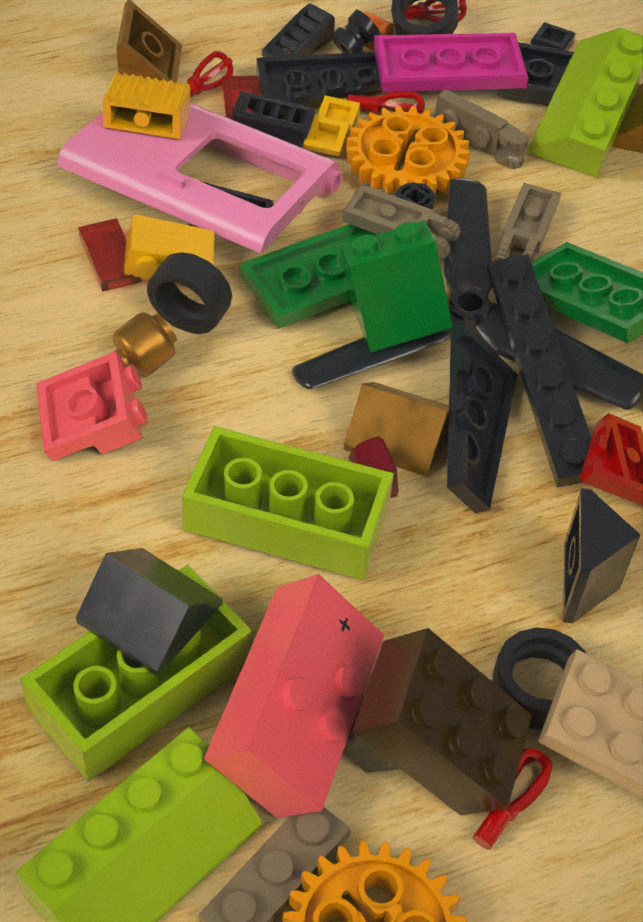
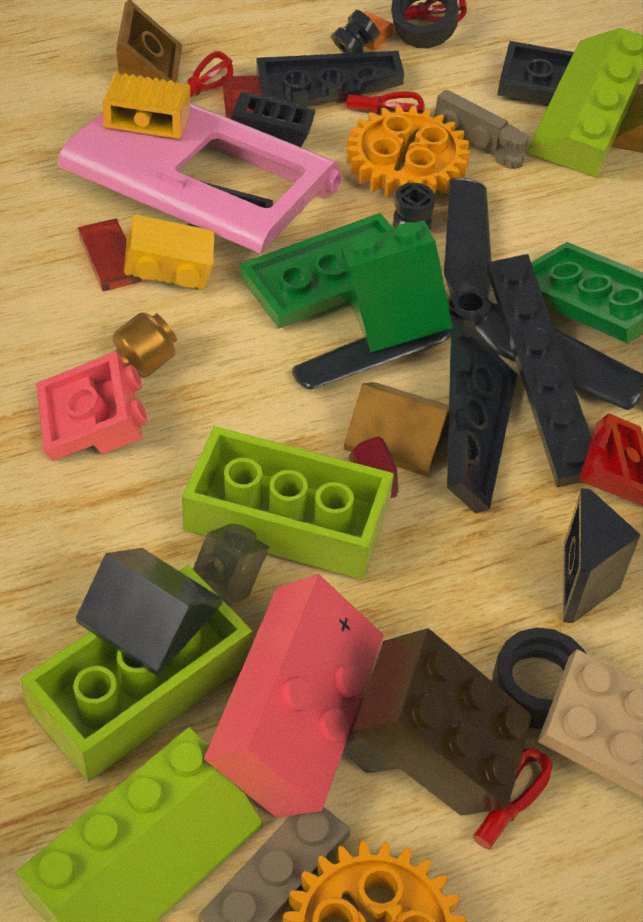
(202, 279): black tyre -> none
(231, 561): none -> clear smoke brick
(302, 34): black slope -> none
(332, 126): yellow slope -> none
(384, 212): dark tan hinge -> none
(449, 62): dark pink tile -> none
(528, 221): dark tan hinge -> none
(553, 37): black tile -> none

